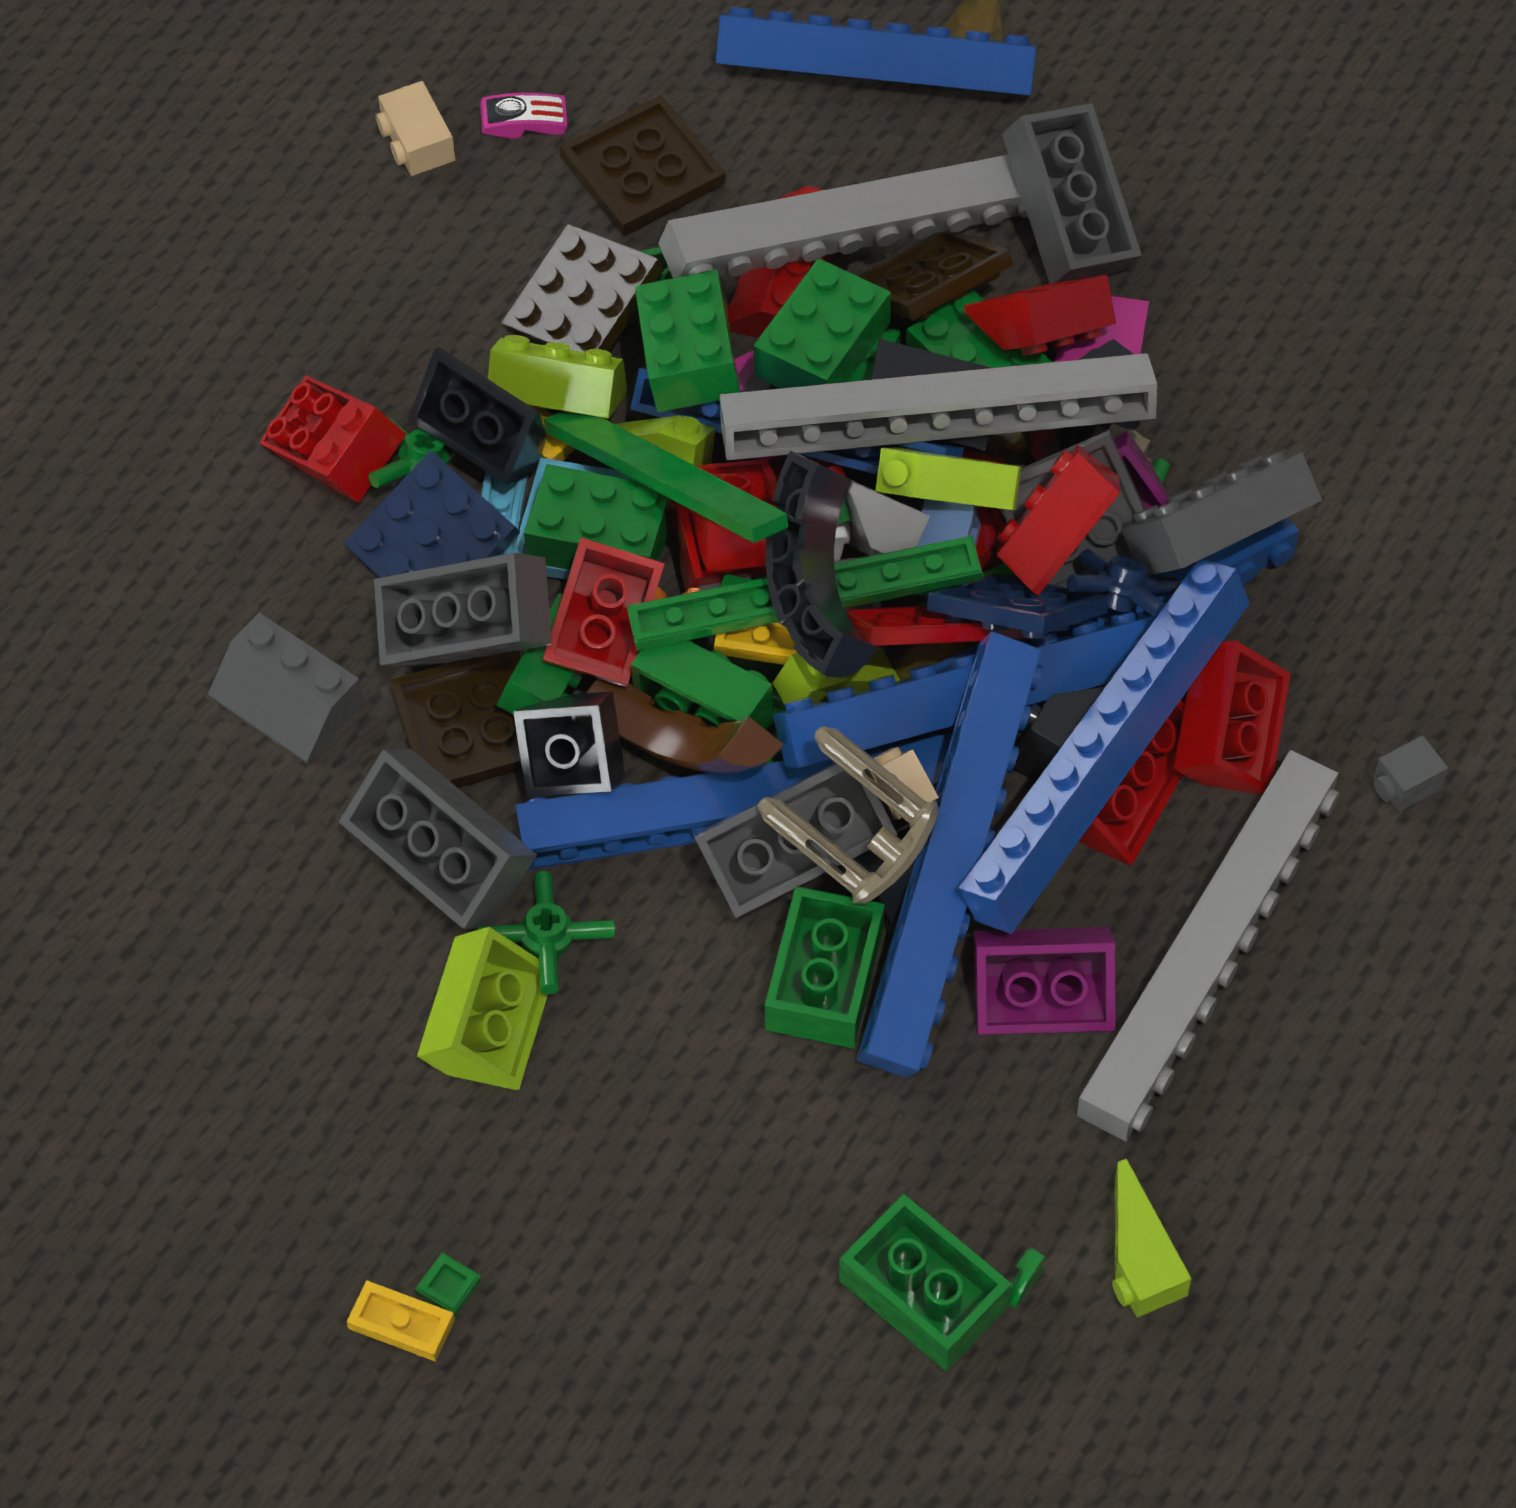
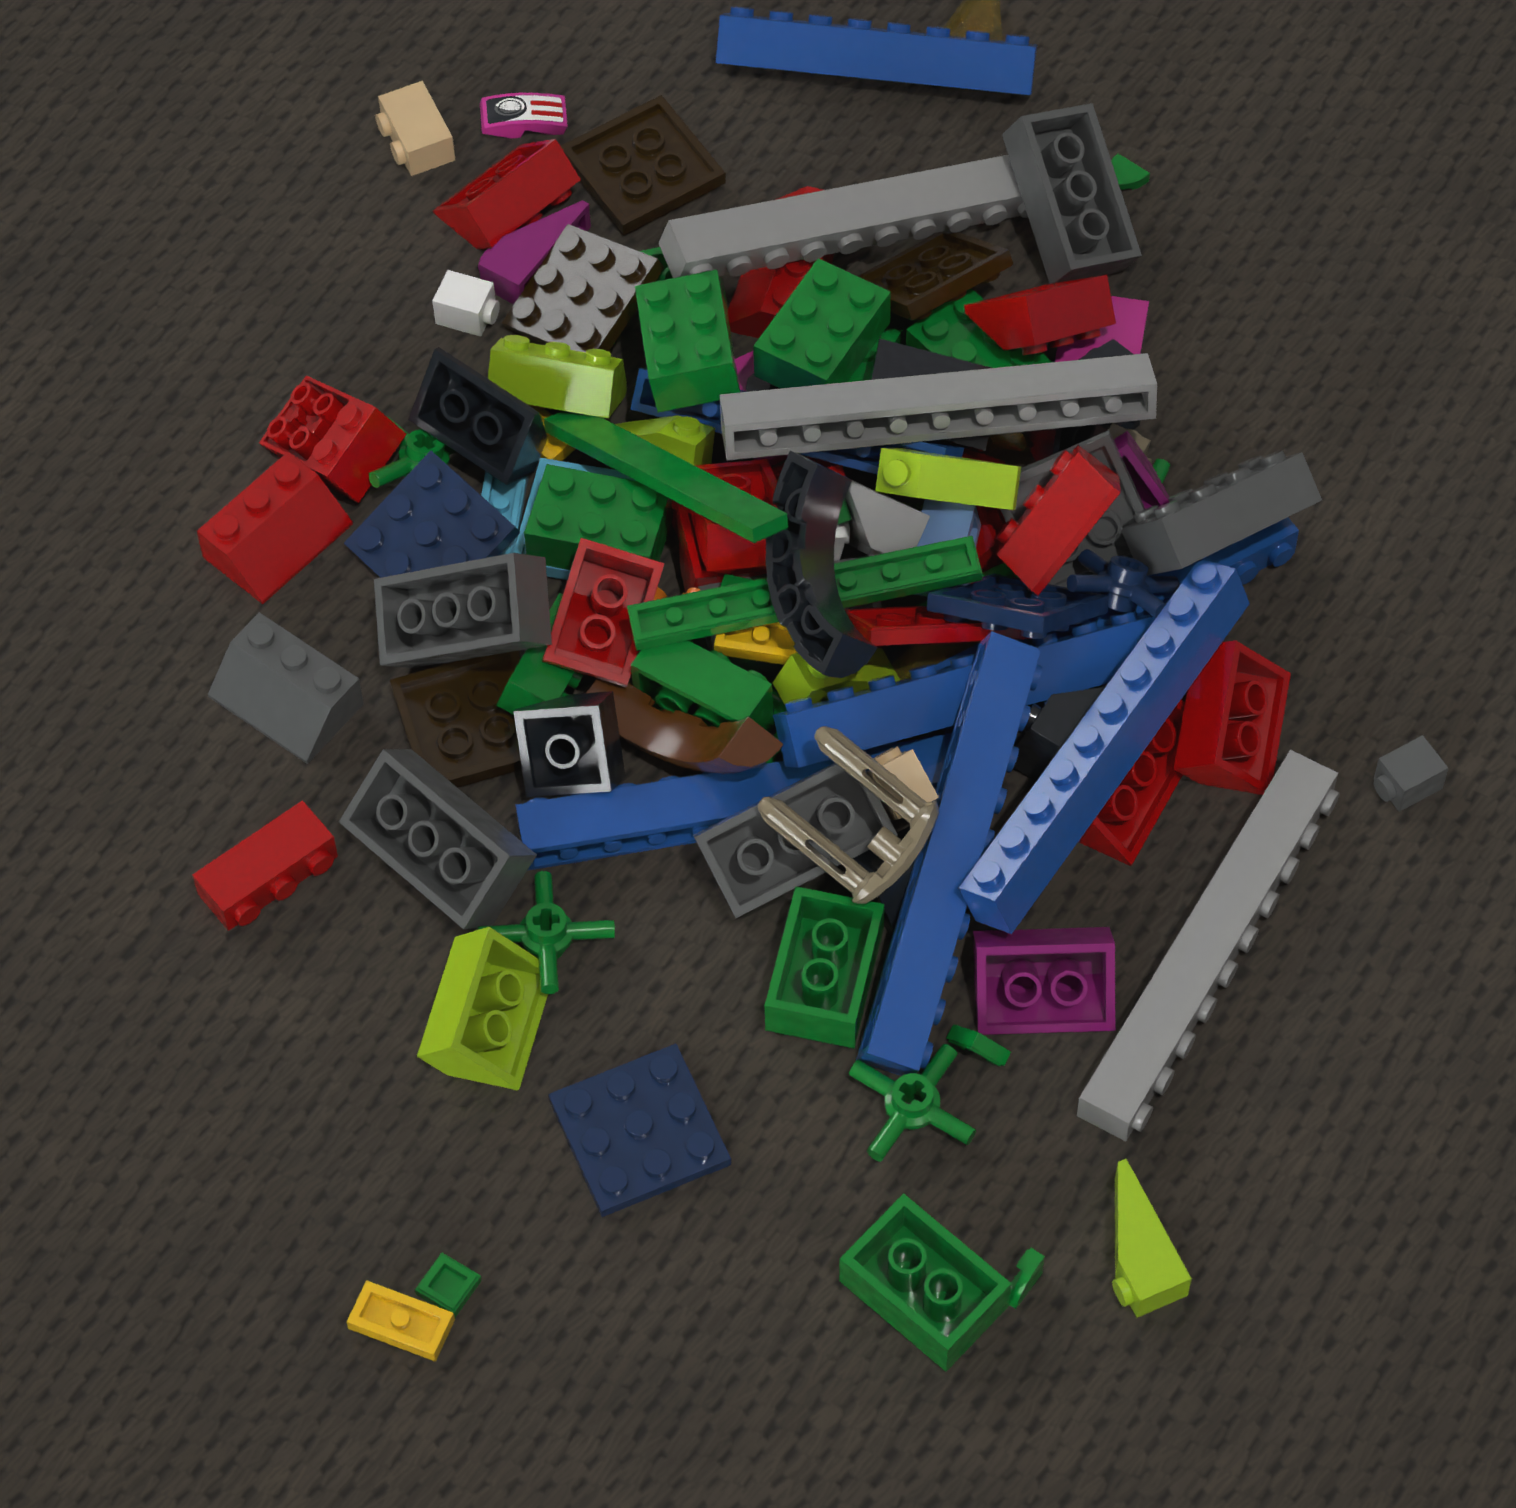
(266, 866): none -> red brick
(273, 528): none -> red slope
(465, 303): none -> white brick
(510, 193): none -> red slope
(520, 253): none -> magenta slope
(639, 1130): none -> dark blue plate
(917, 1113): none -> green bar
(979, 1044): none -> green tile
(1128, 173): none -> green tile

